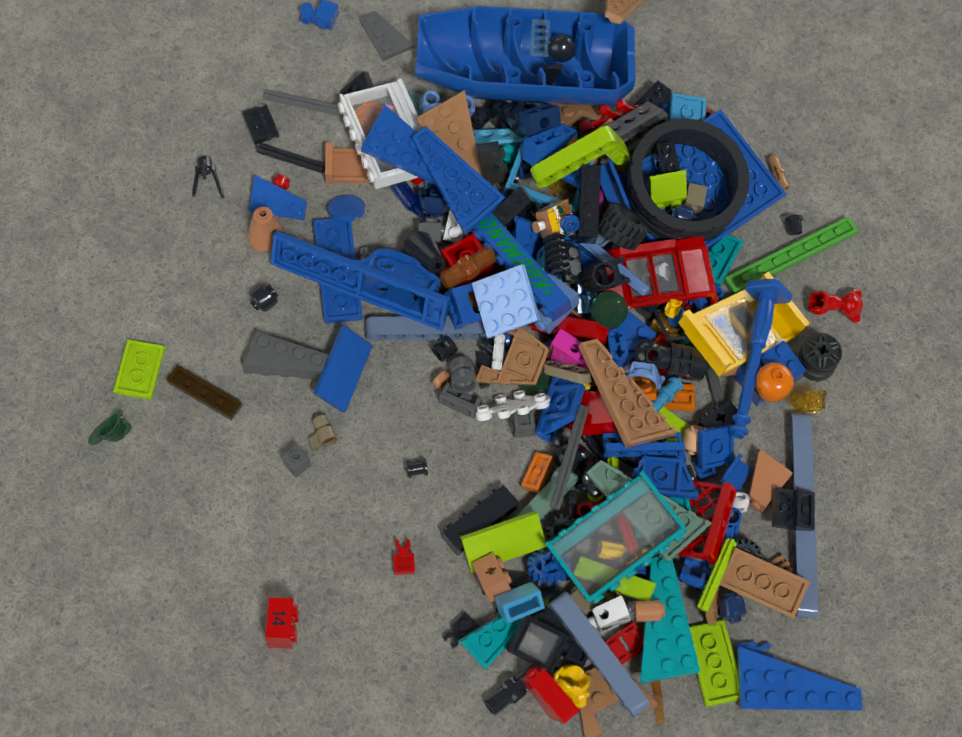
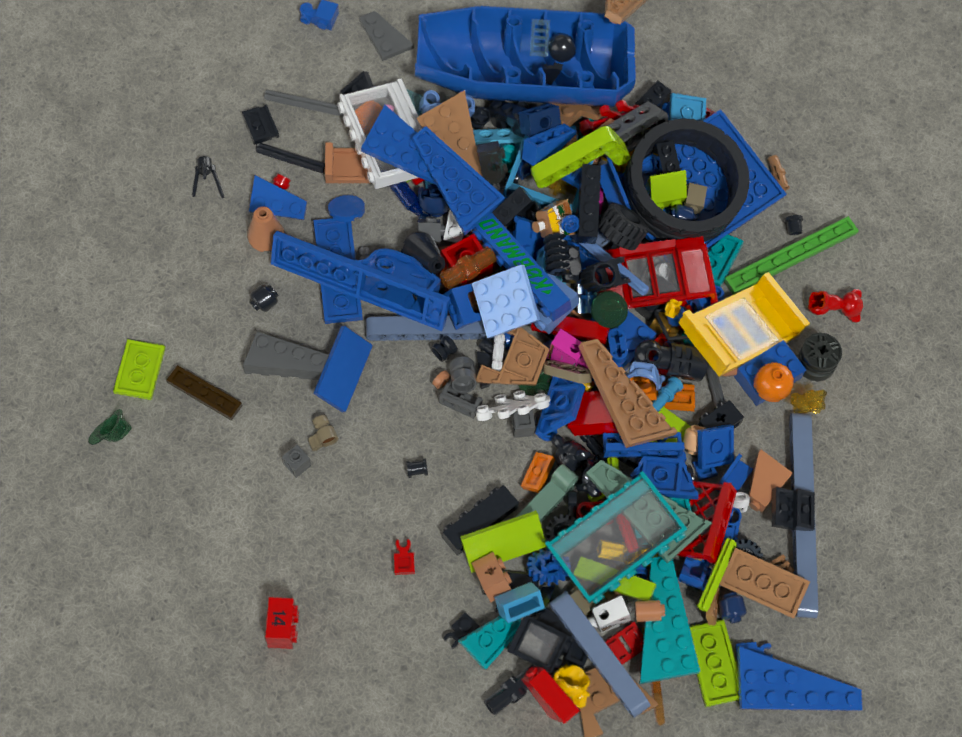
(569, 457): dark grey axle -> none
(766, 293): blue piece -> none

